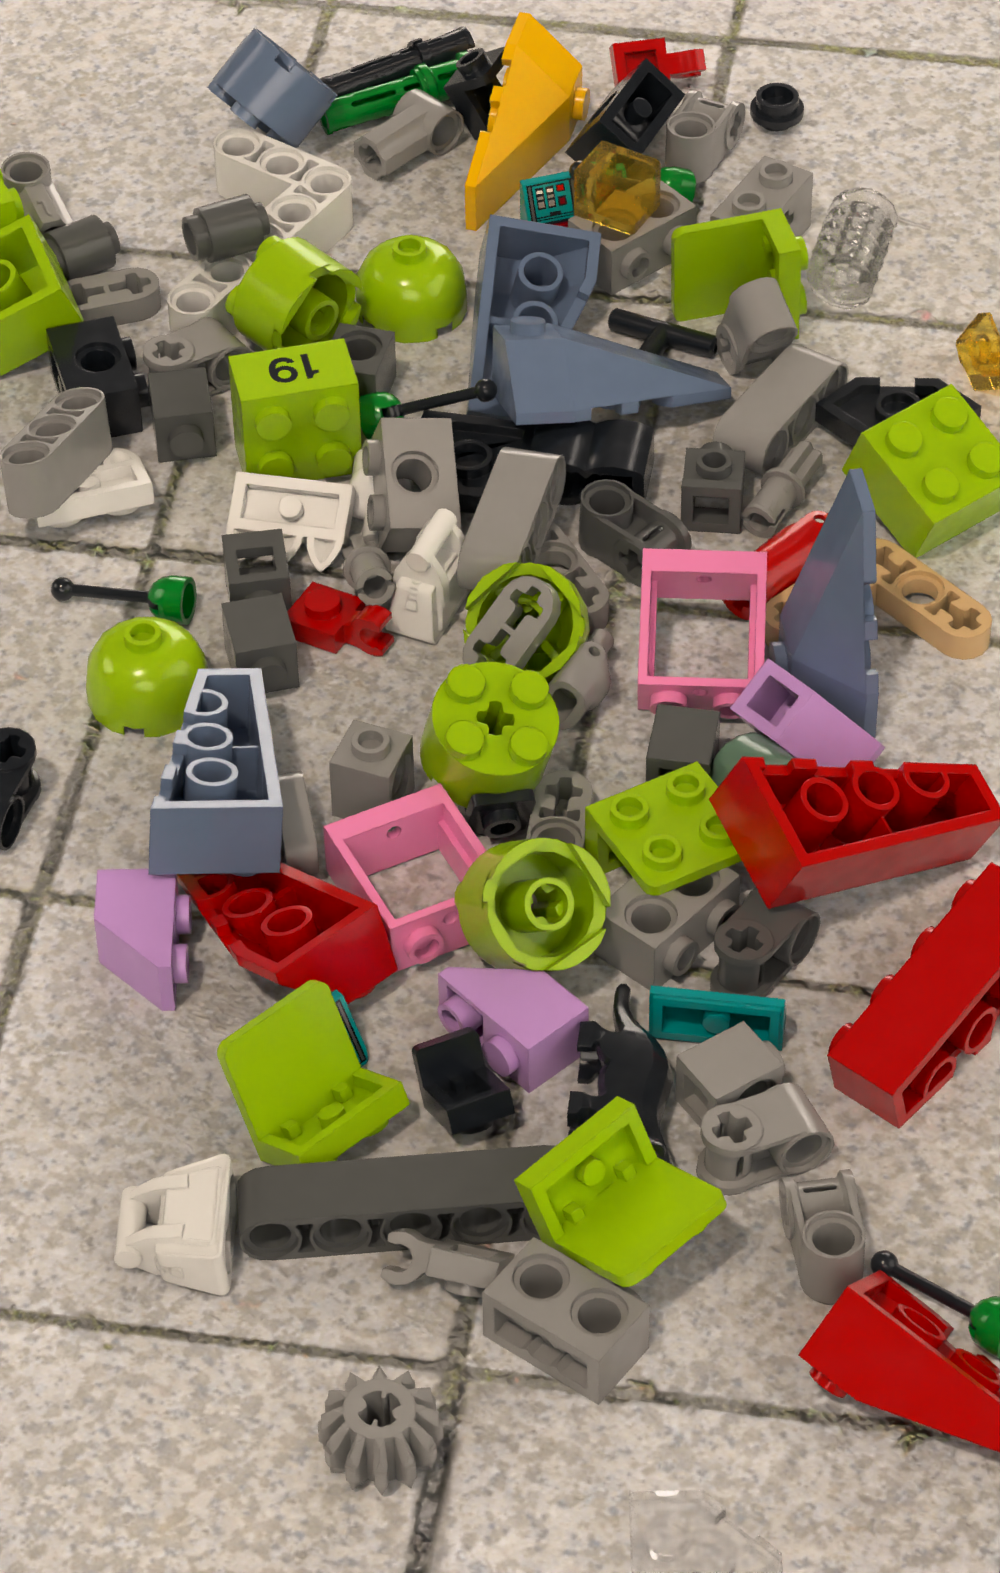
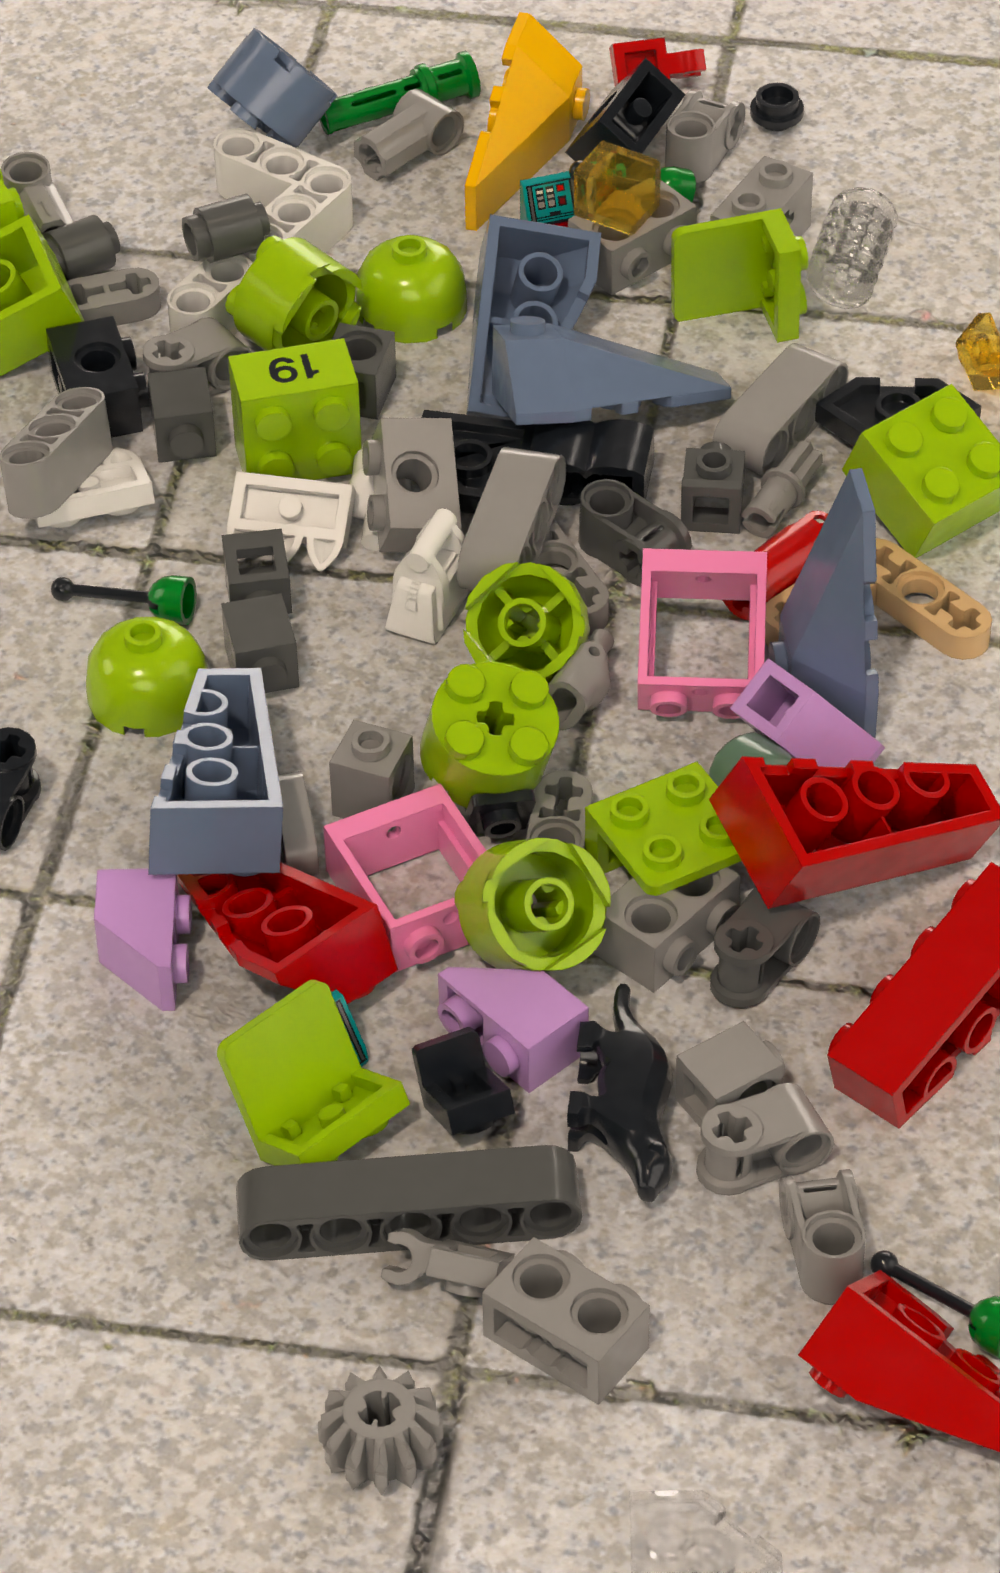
(192, 1230): white piece -> none
(333, 617): red plate -> none
(368, 571): light grey axle -> none
(386, 405): hinge -> none
(401, 62): black pin -> none
(472, 87): black bracket -> none
(504, 614): light grey beam -> none
(613, 1200): lime bracket -> none
(661, 334): black piece -> none
(682, 738): dark grey brick -> none
(703, 1014): teal slope -> none
(755, 325): light grey piece -> none

